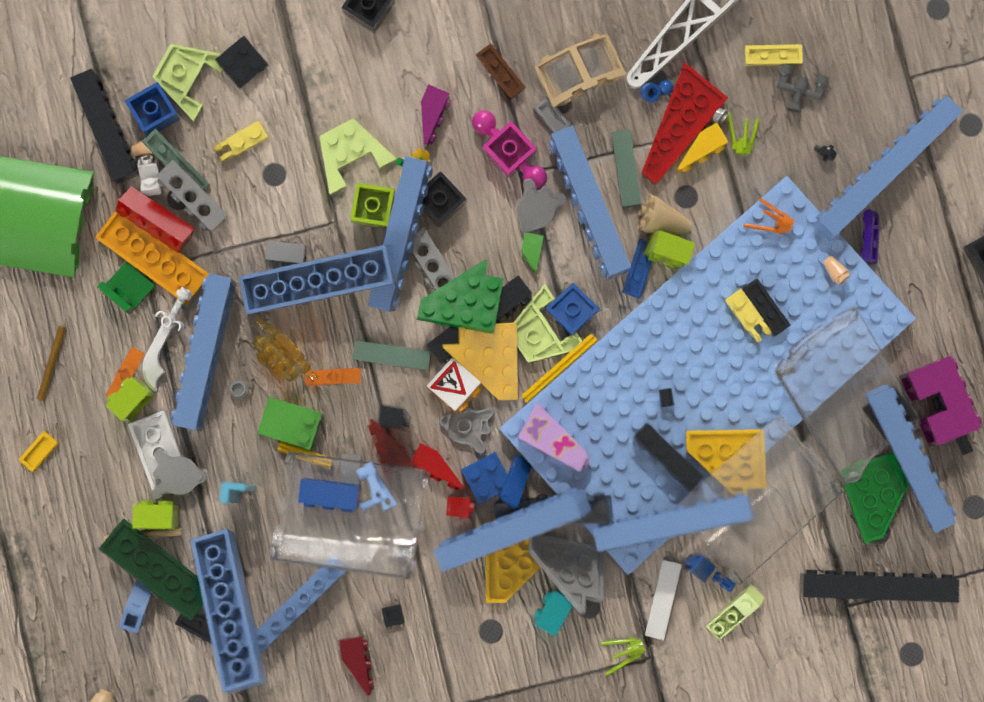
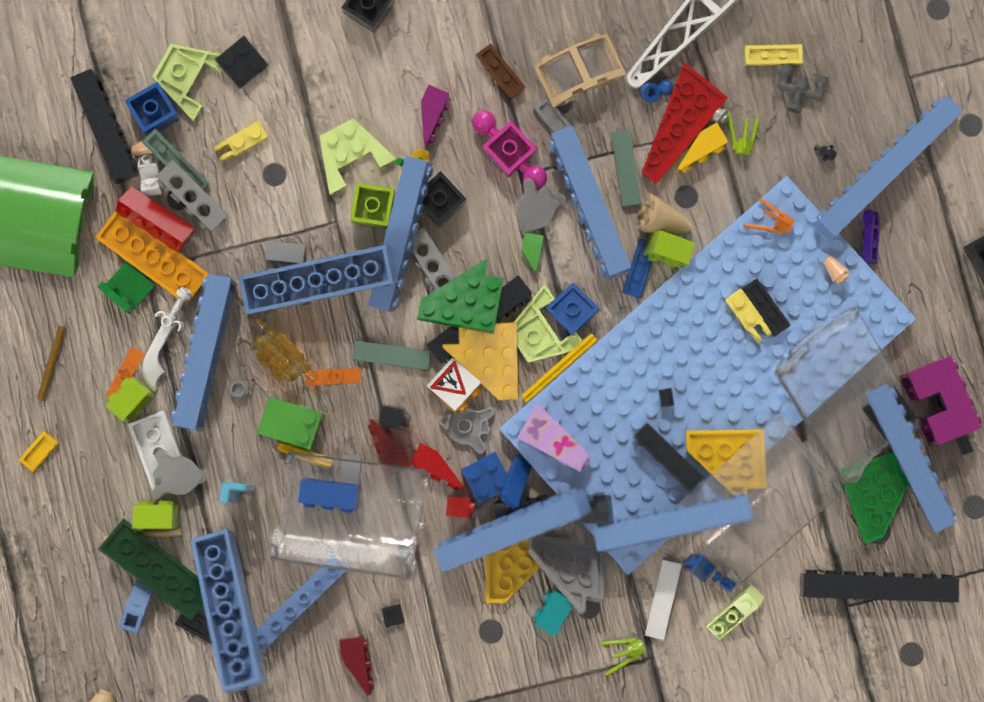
(377, 485): light blue piece -> none

